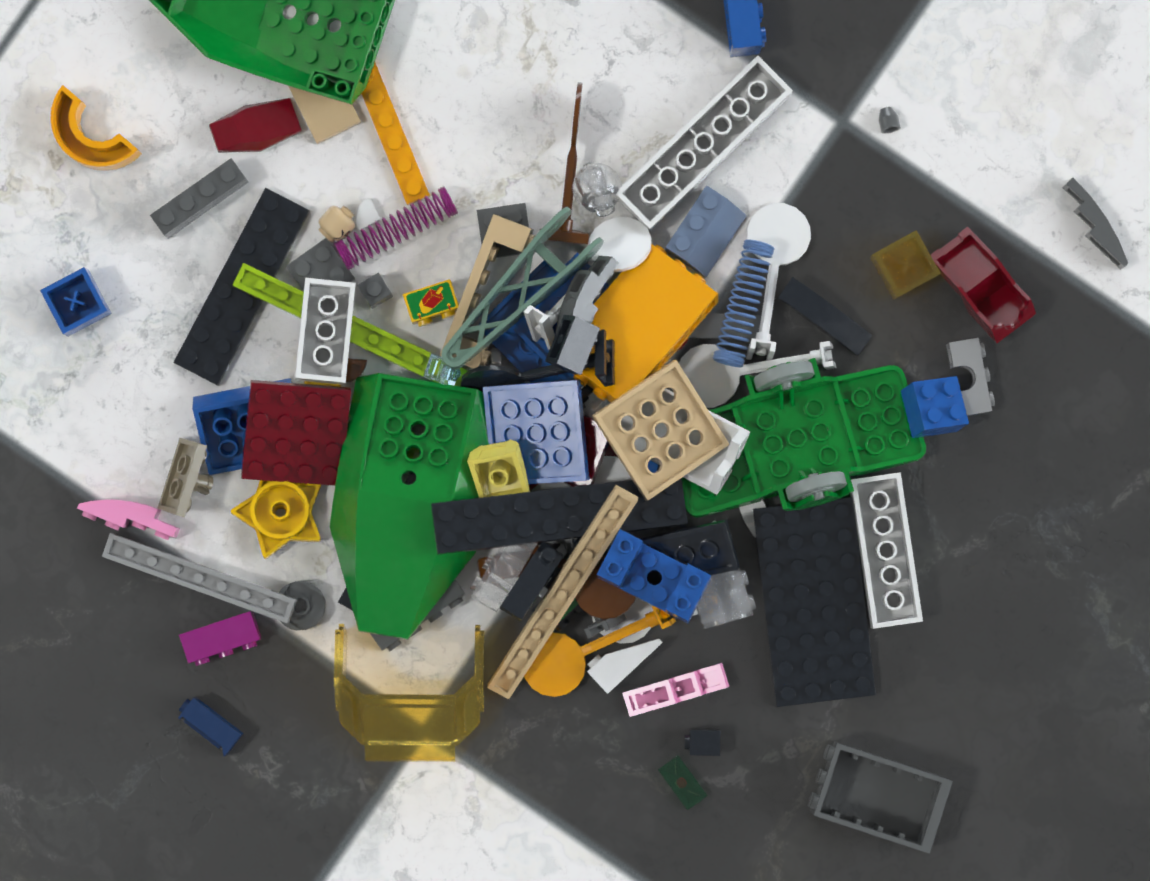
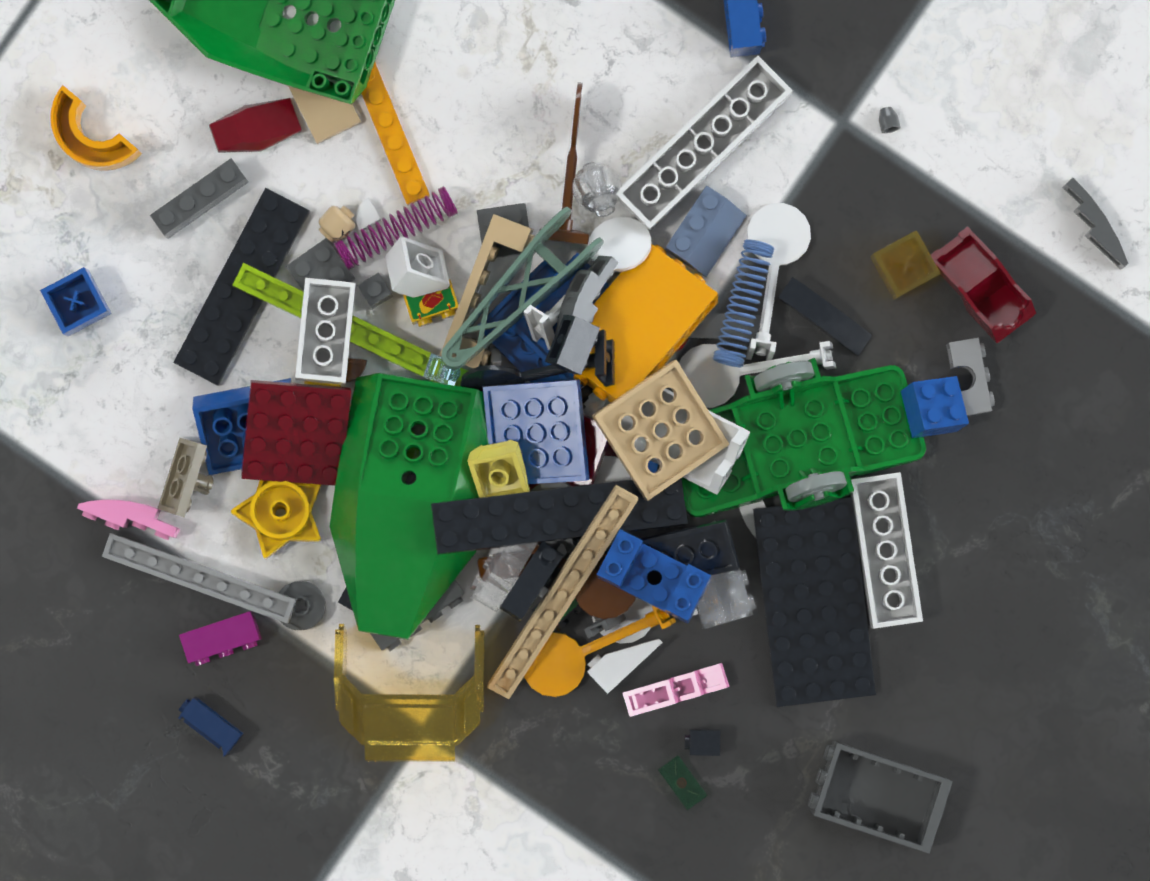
(416, 268): none -> white slope

